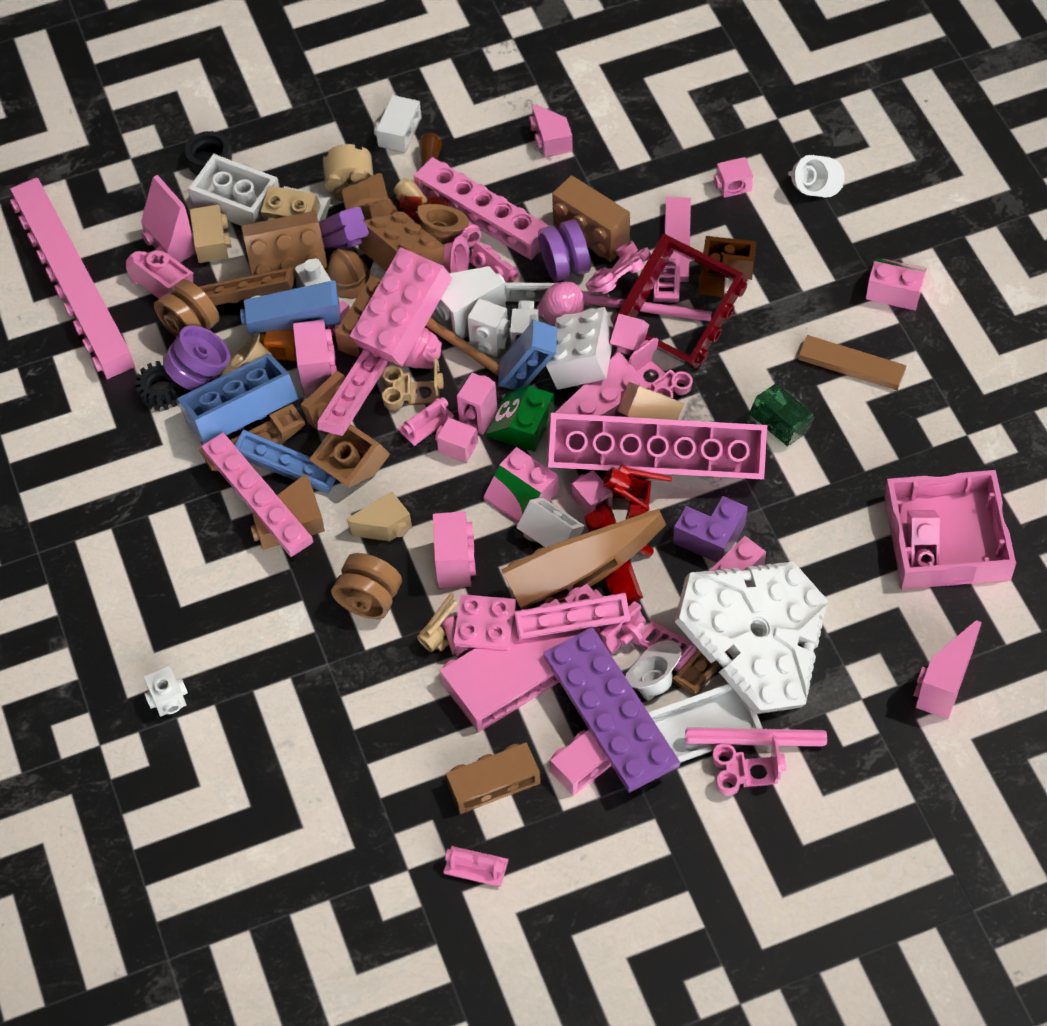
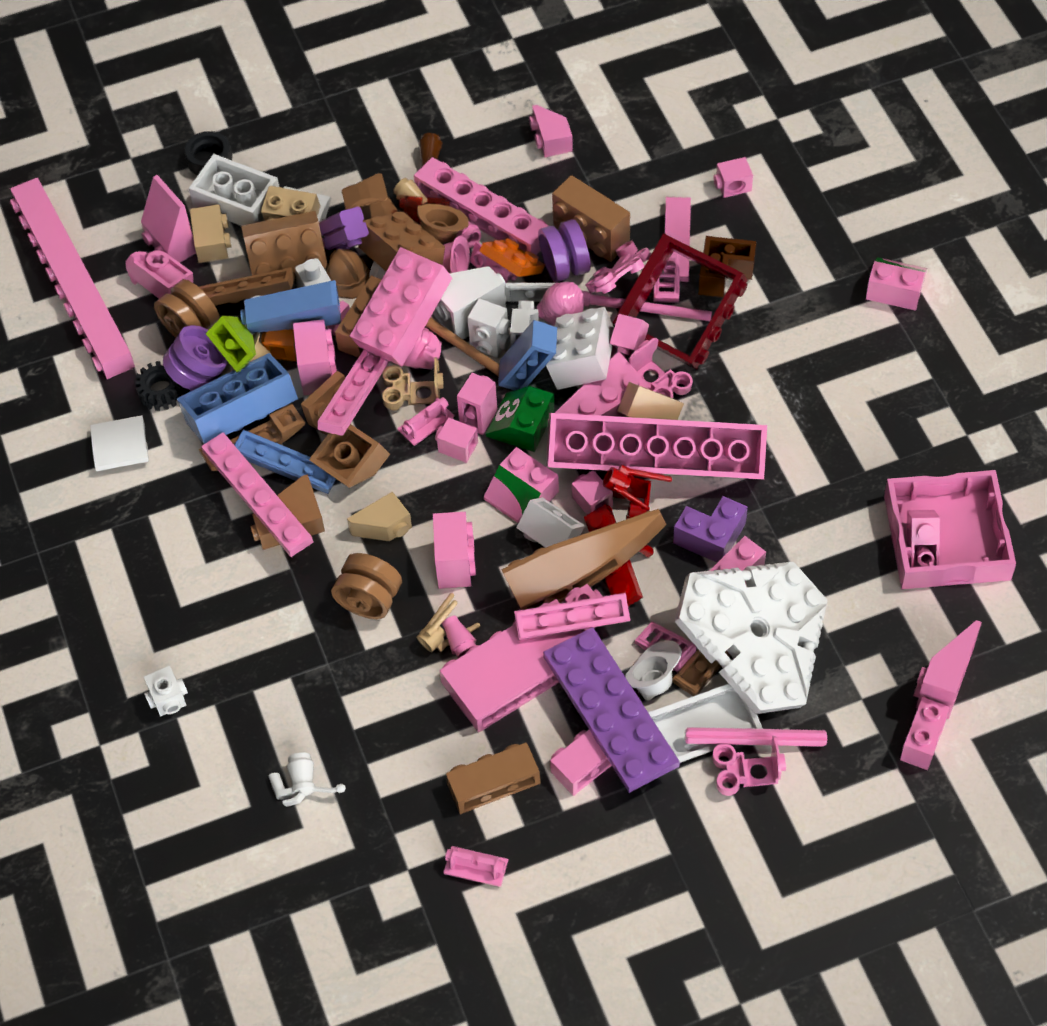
(119, 443): none -> white slope
(233, 341): none -> lime slope
(301, 773): none -> white piece
(345, 167): tan brick -> none
(398, 123): white brick -> none
(485, 622): bright pink bracket -> none
(512, 258): none -> orange plate
(622, 633): bright pink hips -> none
(782, 414): clear green brick -> none
(817, 176): white piece -> none
(852, 362): medium nougat tile -> none
(924, 733): none -> bright pink brick

